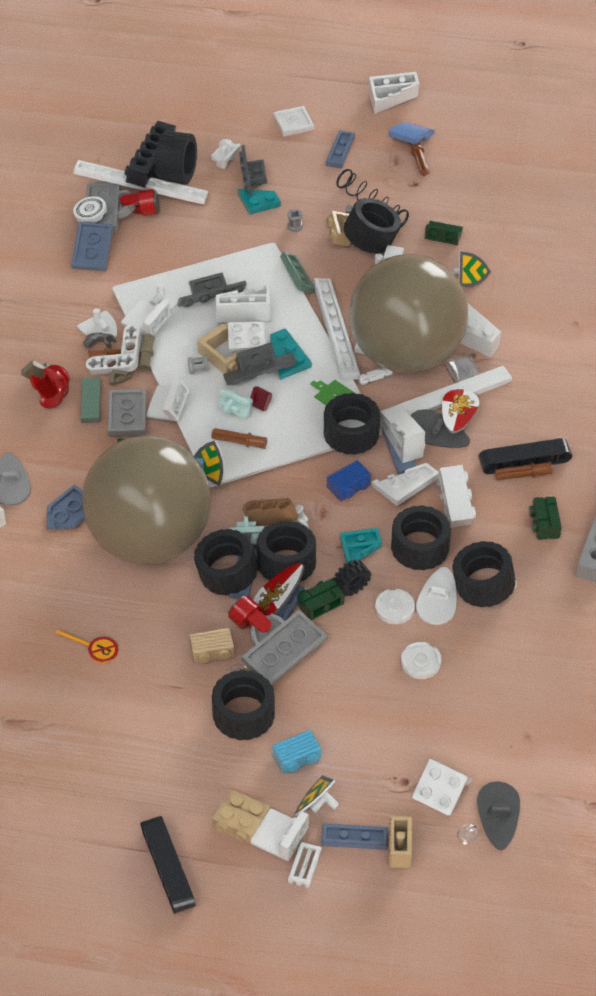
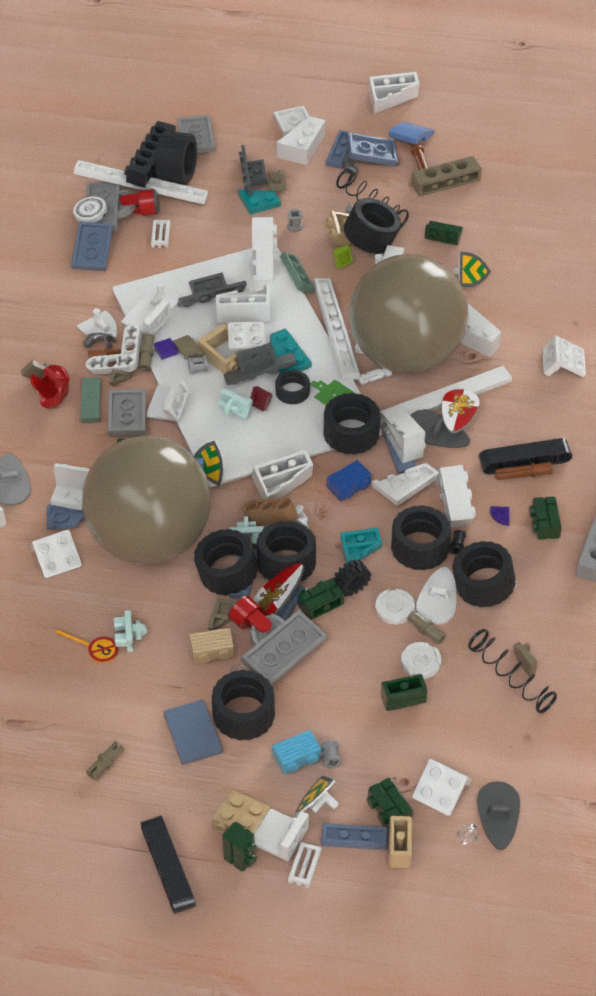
(56, 553): none -> white bracket
(69, 486): none -> white bracket
(105, 760): none -> dark tan pin
(125, 623): none -> light aqua hips
(160, 242): none -> white tile
(165, 348): none -> dark purple tile
(188, 347): none -> dark tan slope
(192, 732): none -> sand blue tile
(201, 129): none -> light grey plate
(220, 615): none -> dark tan slope
(225, 152): white hips -> none
(239, 846): none -> dark green brick
(240, 438): dark orange axle -> none
(263, 248): none -> white wedge
(276, 181): none -> dark tan slope
(282, 475): none -> white wedge
(293, 397): none -> black tyre
(302, 141): none -> white wedge
(330, 753): none -> light grey bush
(342, 256): none -> lime tile
(348, 164): none -> flat silver piece
(372, 149): none -> sand blue tile
(387, 801): none -> dark green brick
(404, 692): none -> dark green brick
(426, 627): none -> dark tan pin
(446, 176): none -> dark tan brick
(458, 541): none -> black pin
(462, 367): clear piece -> none
(500, 514): none -> dark purple tile
(522, 653): none -> dark tan slope
(538, 704): none -> black piece
(563, 354): none -> white bracket

